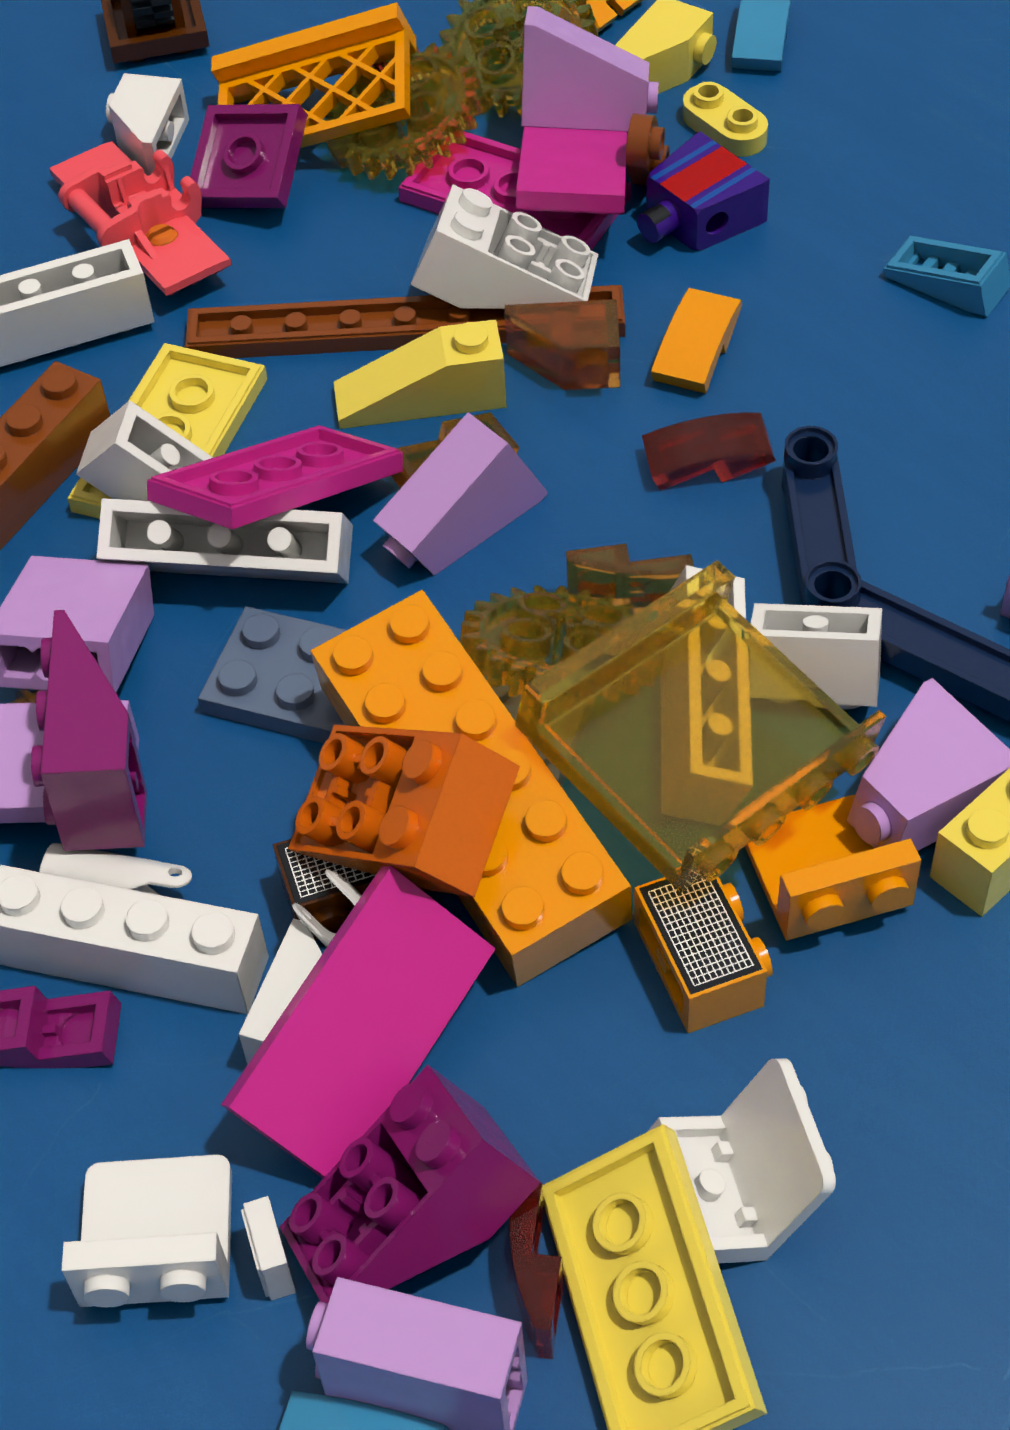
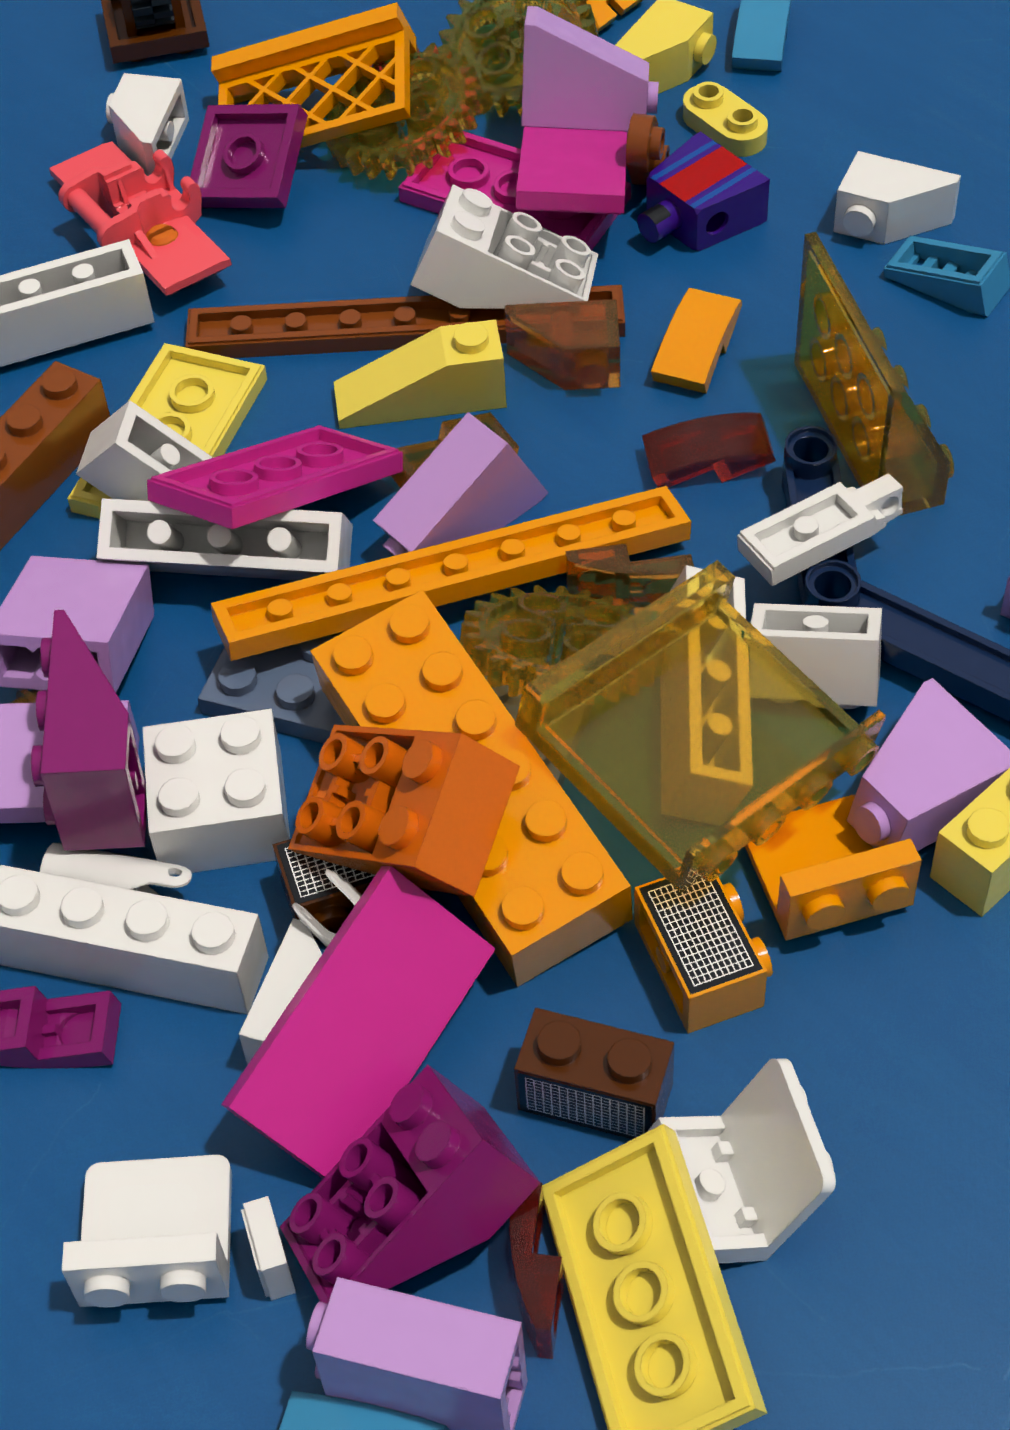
(215, 791): none -> white brick
(444, 572): none -> light orange plate
(593, 1074): none -> reddish brown brick
(819, 527): none -> white hinge
(862, 390): none -> clear yellow slope
(893, 199): none -> white slope

